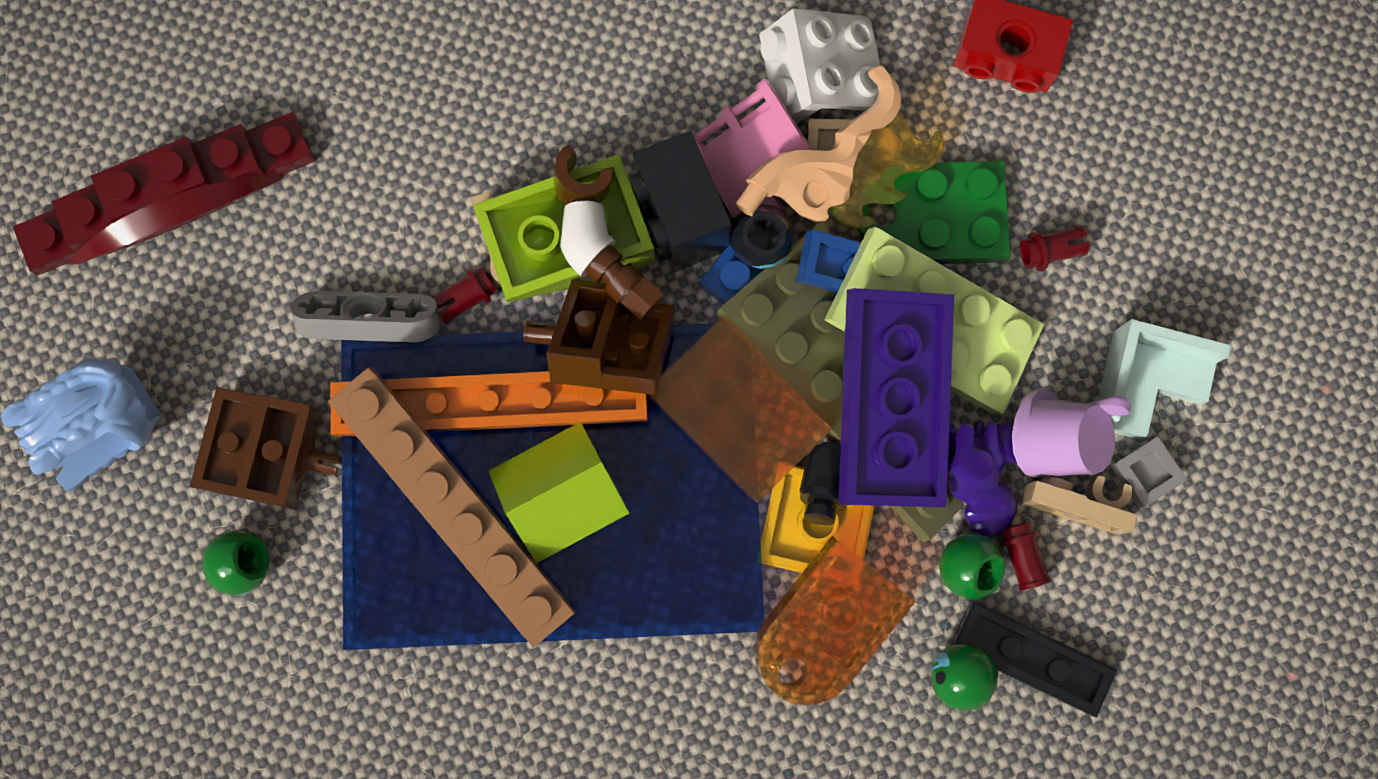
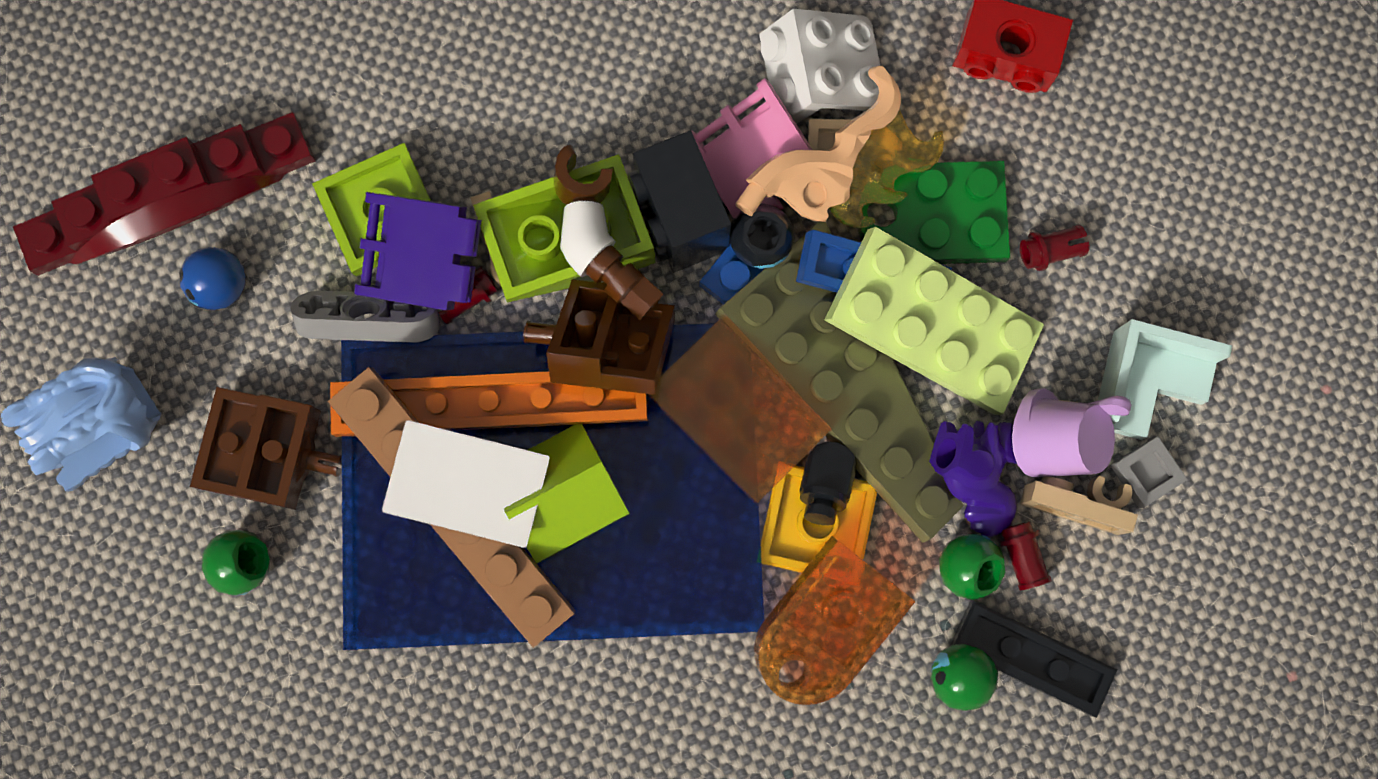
(212, 278): none -> blue piece
(345, 192): none -> lime plate
(418, 252): none -> dark purple plate
(464, 483): none -> white sticker
(896, 398): dark purple plate -> none

